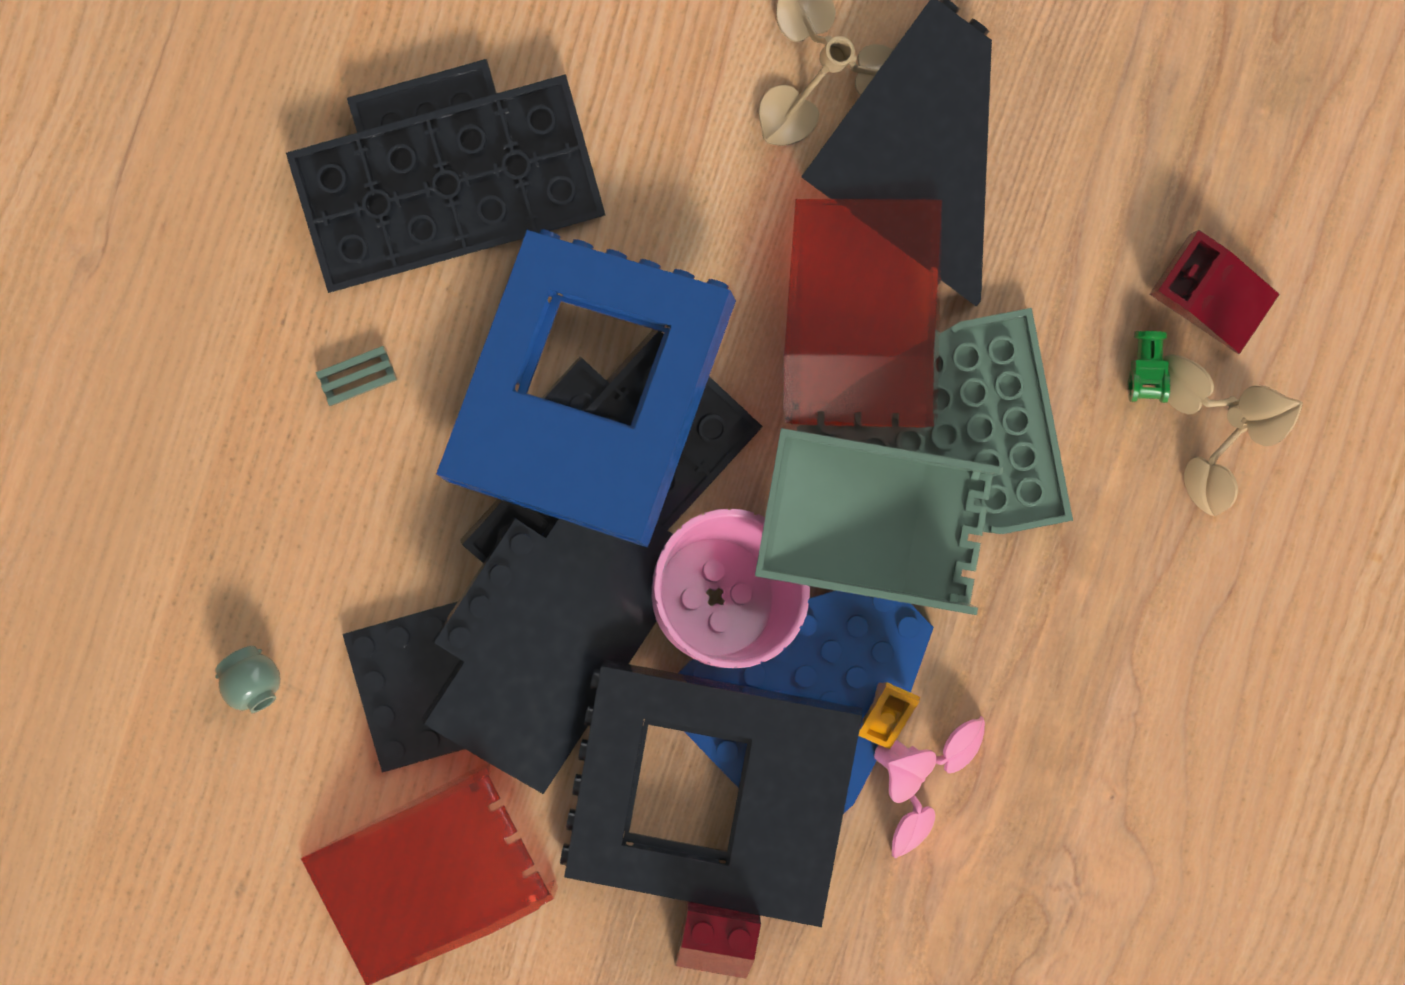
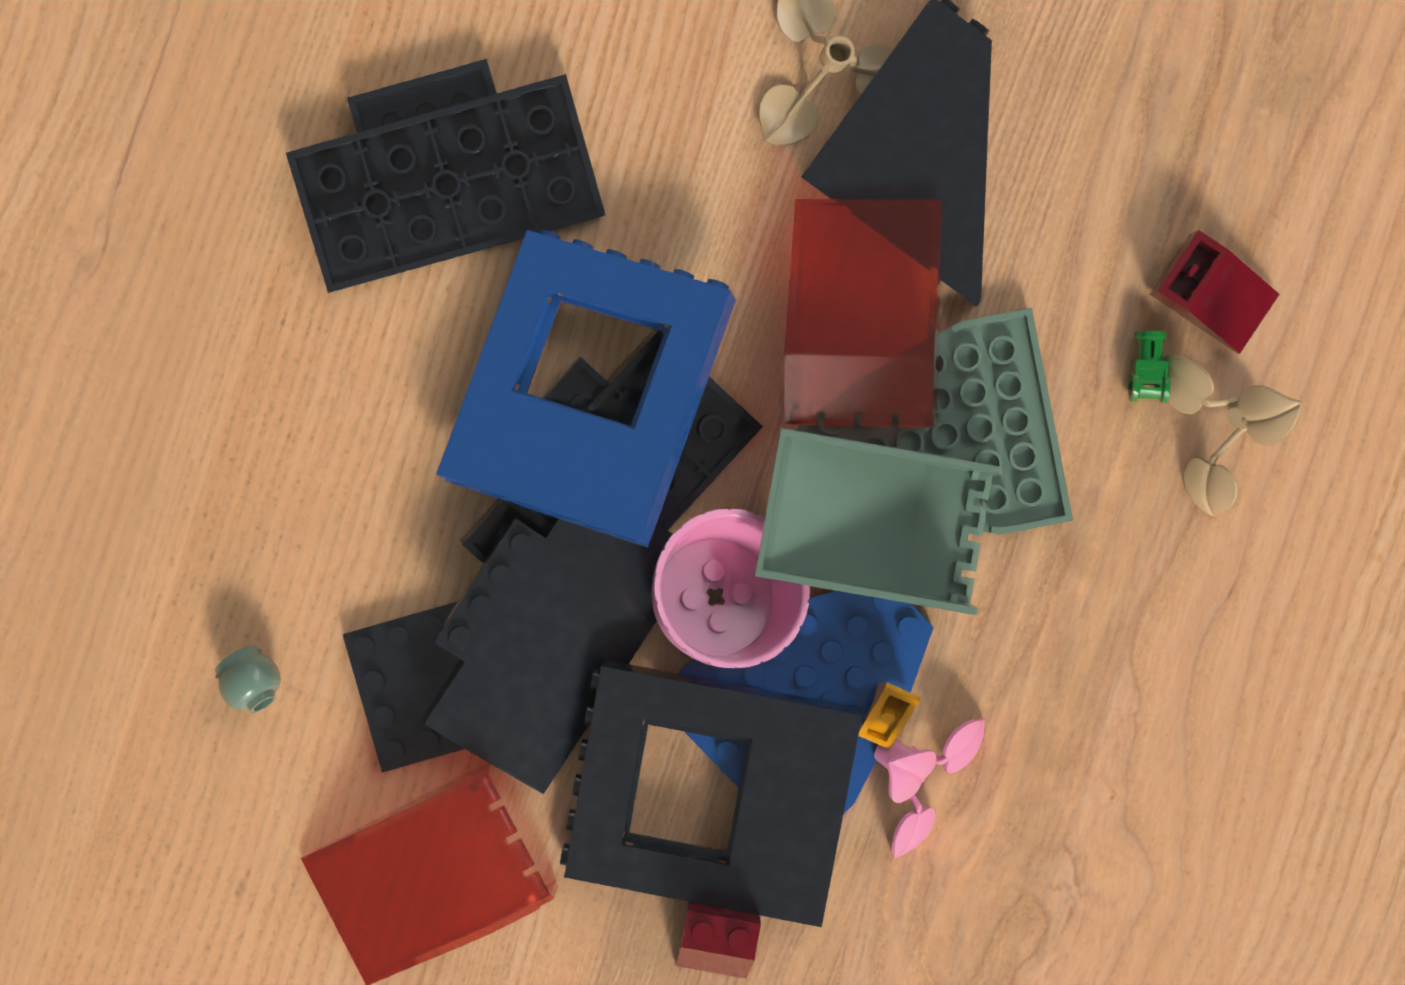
(328, 387): sand green tile -> none

